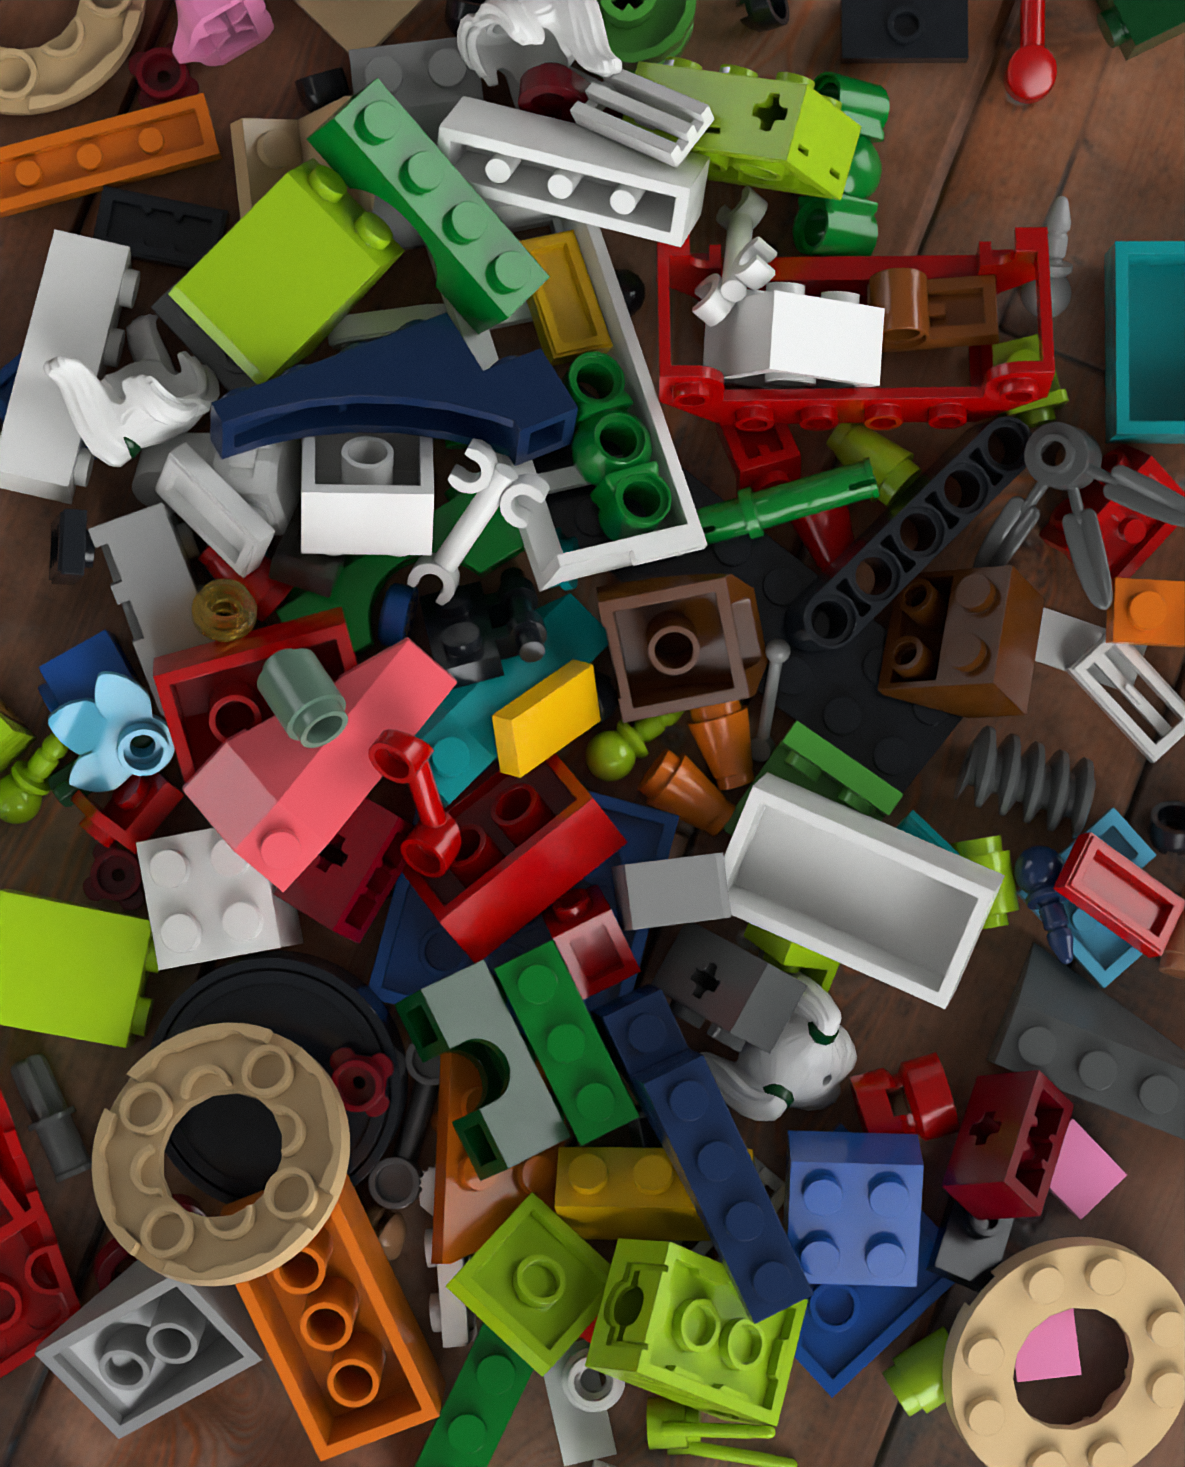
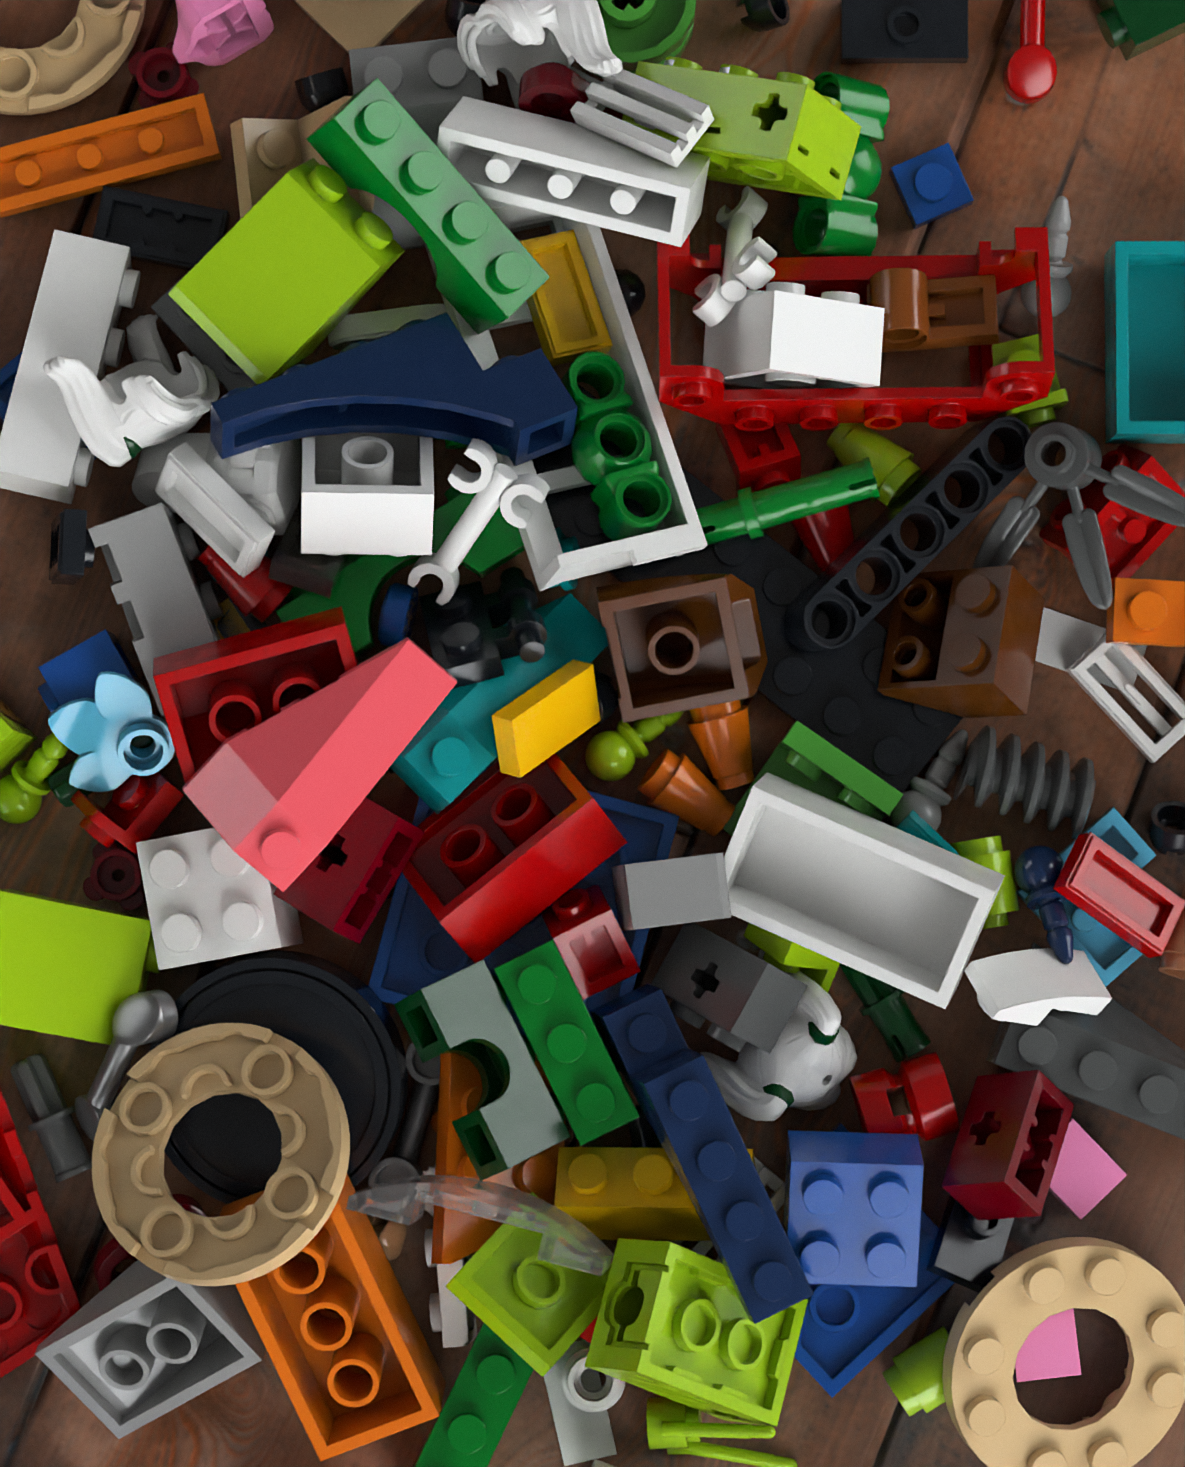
(137, 1021): none -> flat silver bar
(224, 596): clear yellow plate -> none
(303, 697): sand green brick -> none
(375, 1072): dark red plate -> none
(436, 837): red bar -> none
(563, 1237): none -> clear slope
(762, 744): light grey hinge -> none
(889, 1014): none -> dark green axle
(928, 794): none -> light grey bar
(931, 186): none -> blue plate
(1033, 982): none -> white slope

